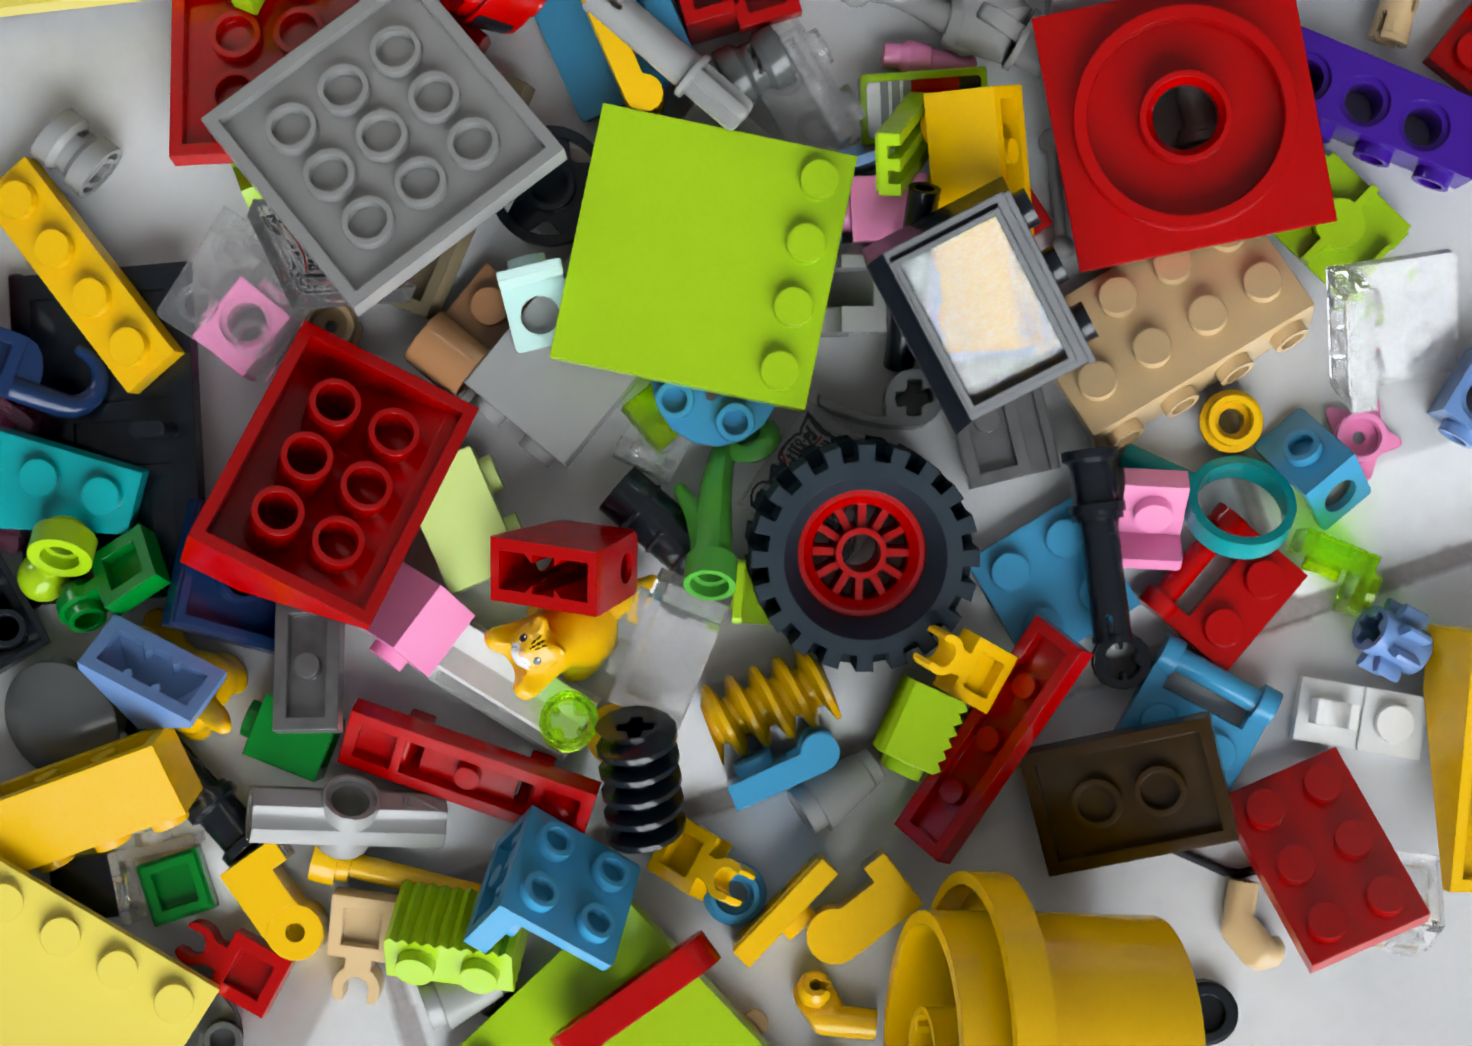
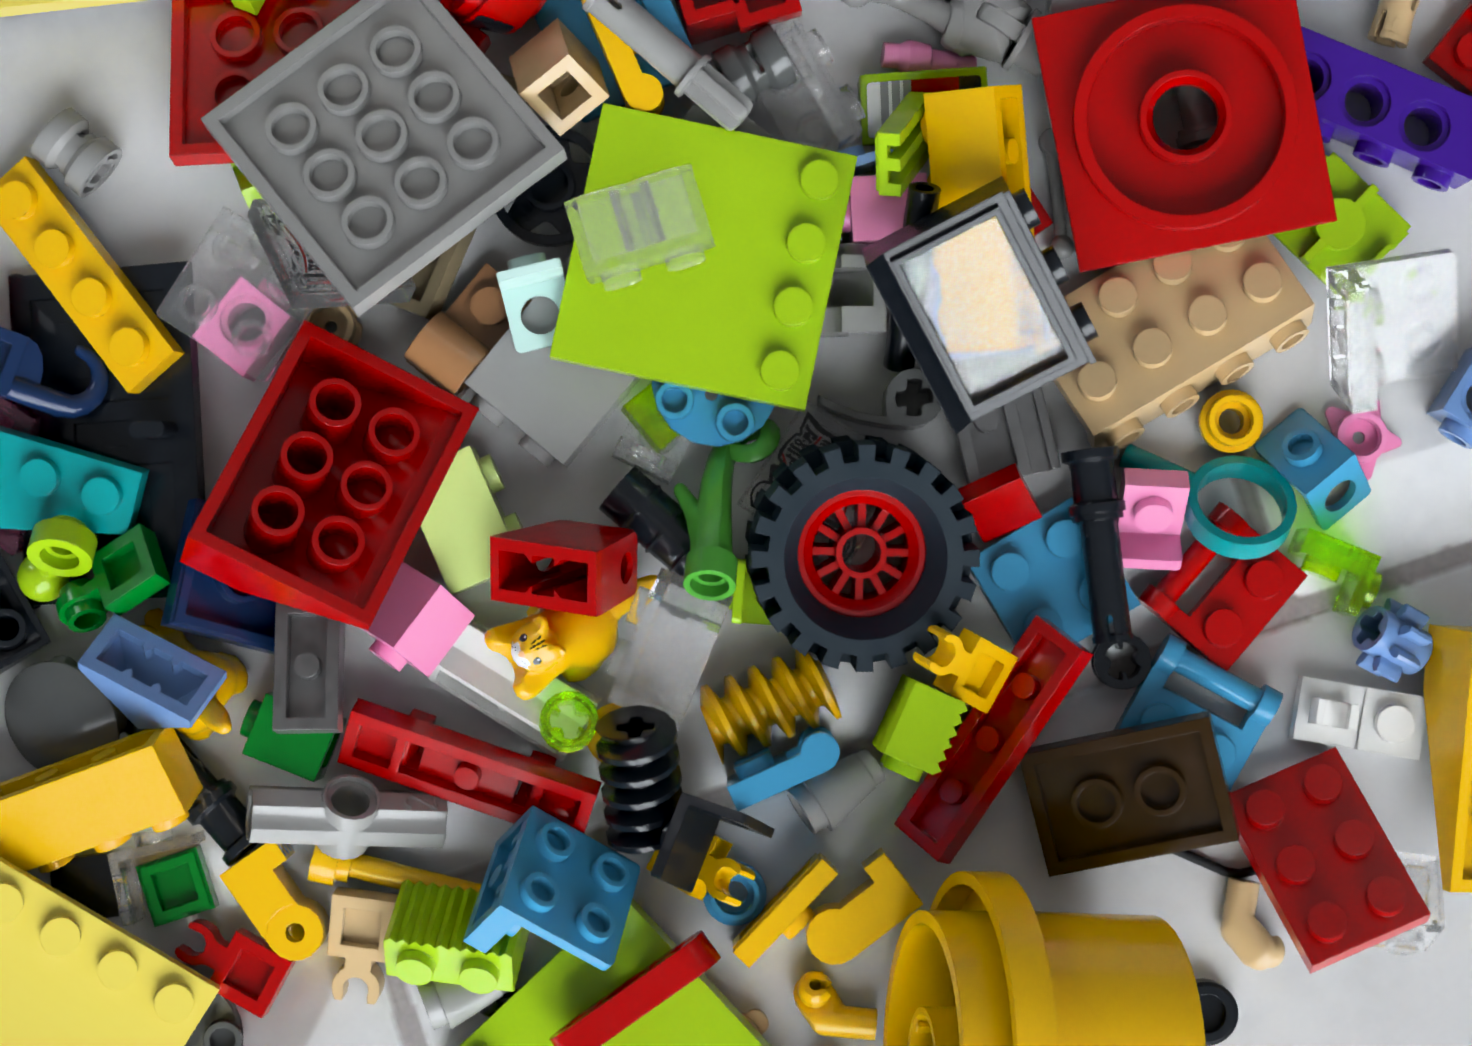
(558, 77): none -> tan brick
(640, 227): none -> clear brick
(689, 836): none -> black bracket
(1000, 503): none -> red tile

